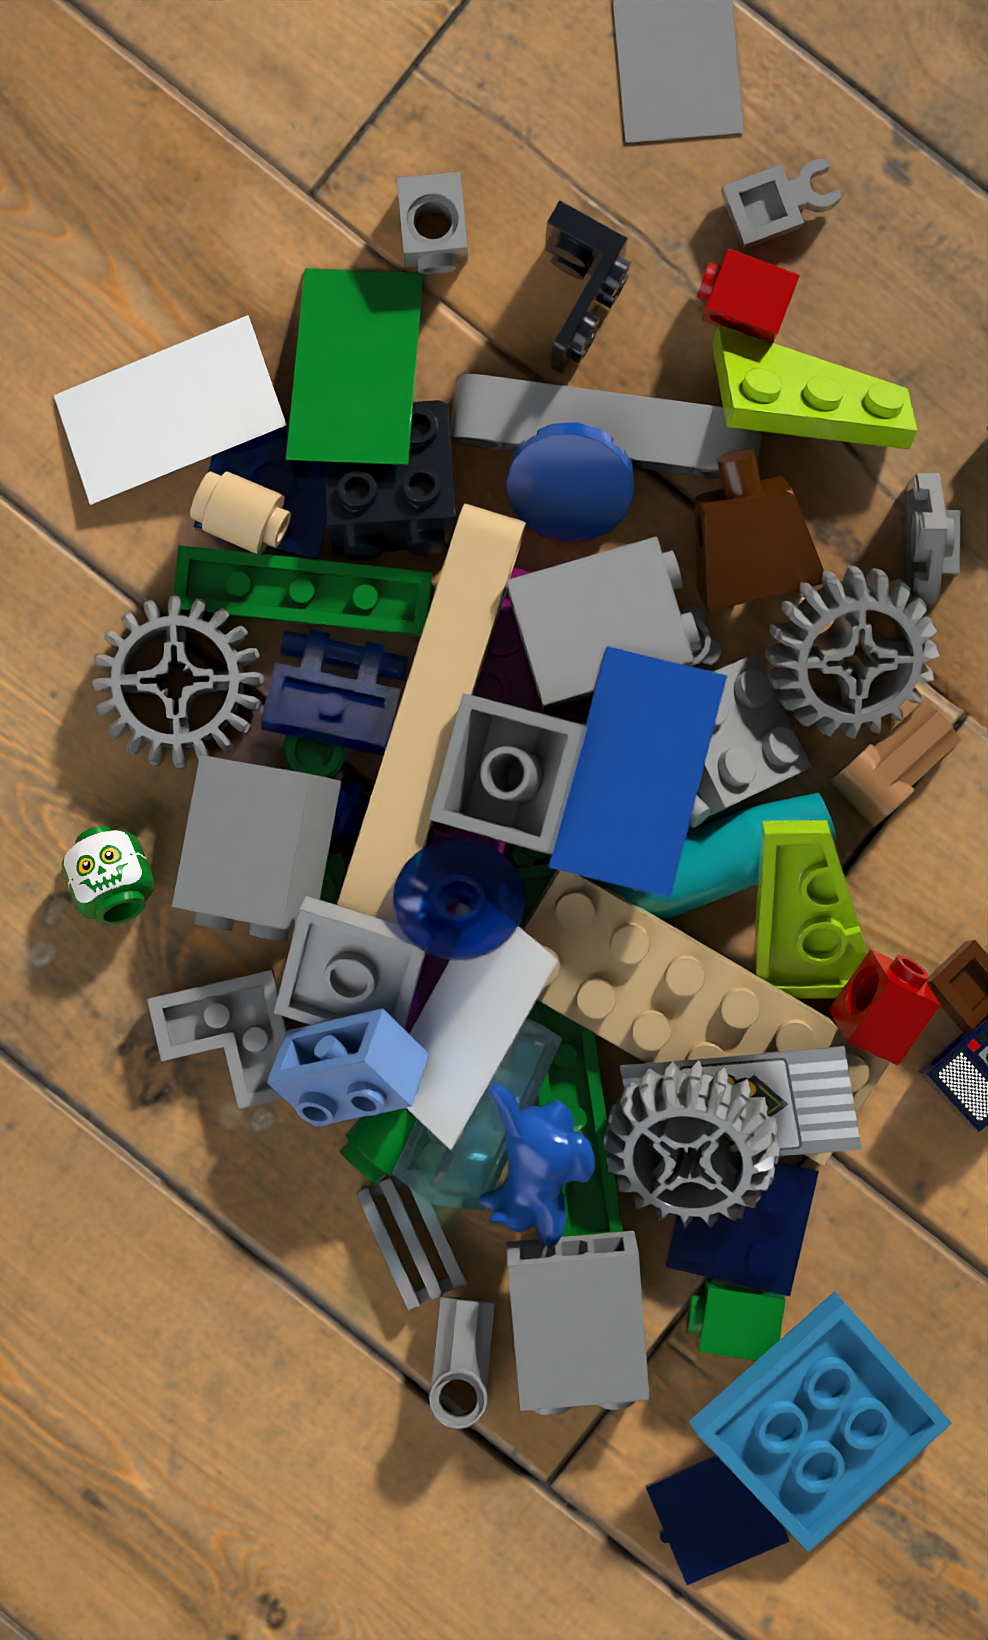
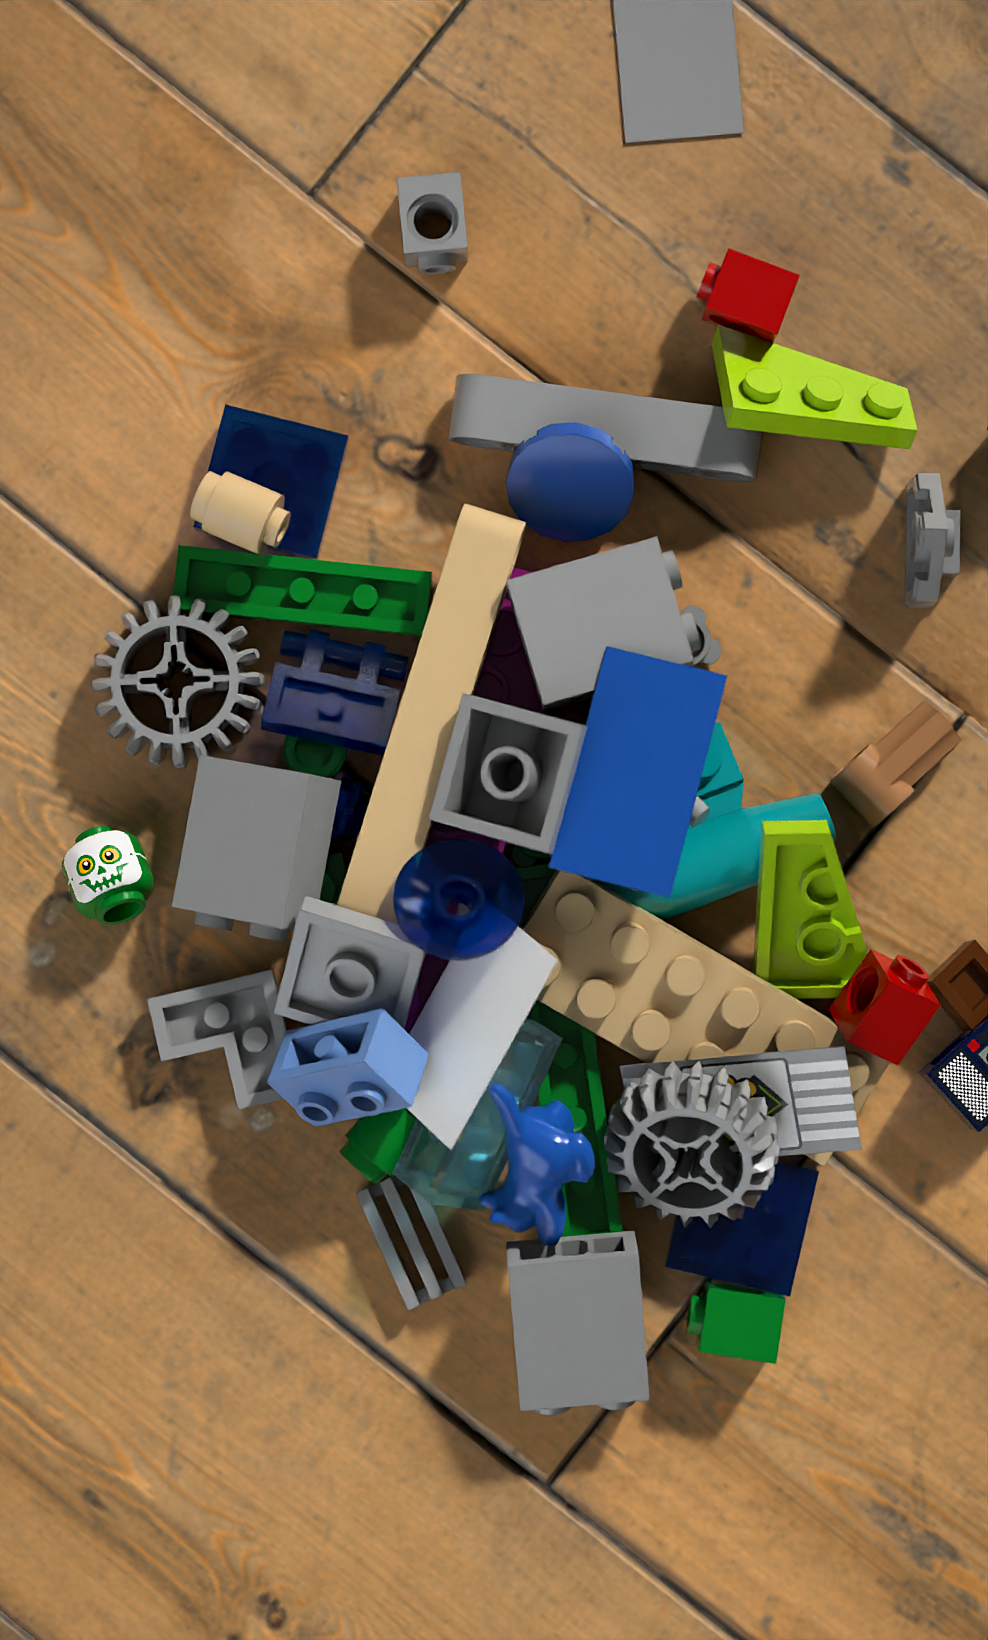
(169, 410): white sticker -> none
(355, 366): green sticker -> none
(392, 504): black bracket -> none
(463, 1354): light grey piece -> none
(582, 248): black bracket -> none
(712, 1519): clear blue piece -> none
(751, 537): reddish brown torso -> none
(751, 739): light grey plate -> none
(769, 204): light grey plate -> none
(820, 1422): dark azure plate -> none
(897, 657): light grey gear -> none

